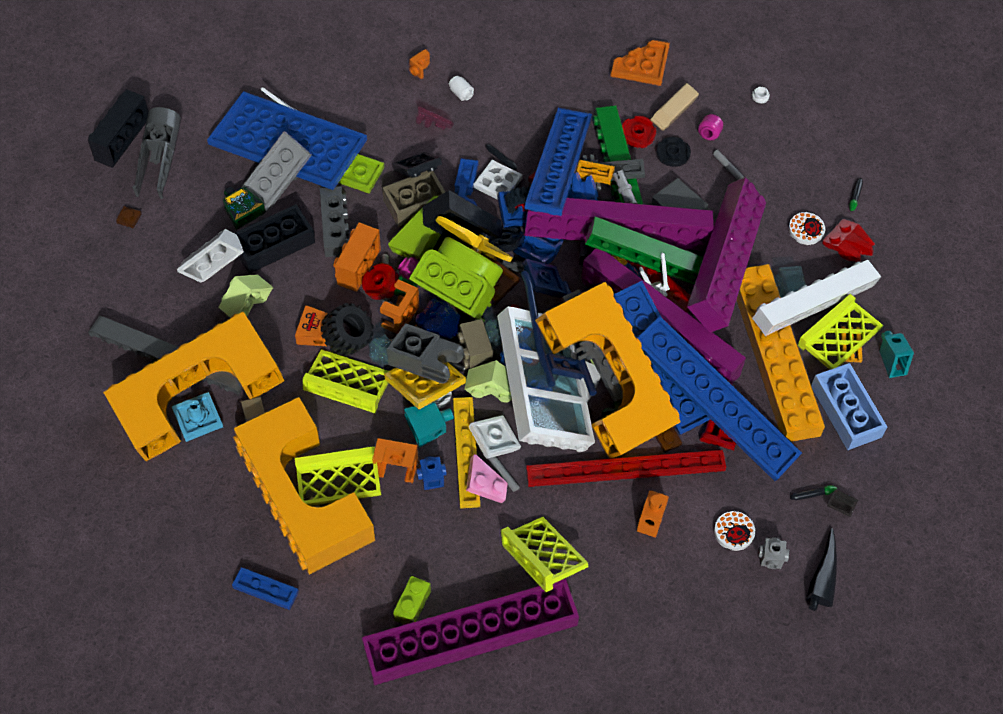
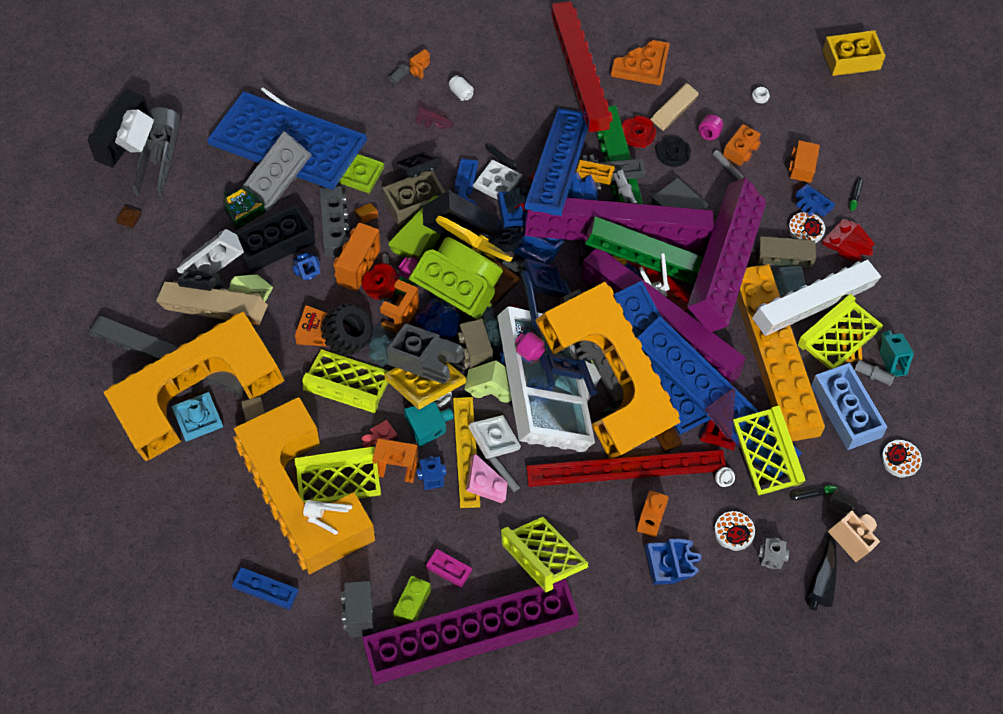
(134, 130): none -> white brick
(200, 280): none -> black panel
(213, 303): none -> tan brick
(312, 268): none -> blue brick
(315, 509): none -> white plant
(357, 609): none -> dark grey brick
(366, 213): none -> orange slope
(381, 431): none -> coral plate
(402, 70): none -> dark grey pin
(449, 568): none -> dark pink plate
(530, 346): none -> dark pink head
(580, 67): none -> red brick
(671, 561): none -> blue plate
(722, 412): none -> clear pink tile
(725, 477): none -> white plate
(741, 145): none -> orange brick
(785, 446): none -> neon yellow fence
(786, 252): none -> dark tan brick
(804, 161): none -> orange brick
(813, 201): none -> blue hinge
(853, 53): none -> yellow brick
(855, 534): none -> light nougat brick
(875, 372): none -> light grey pin
(901, 458): none -> tile

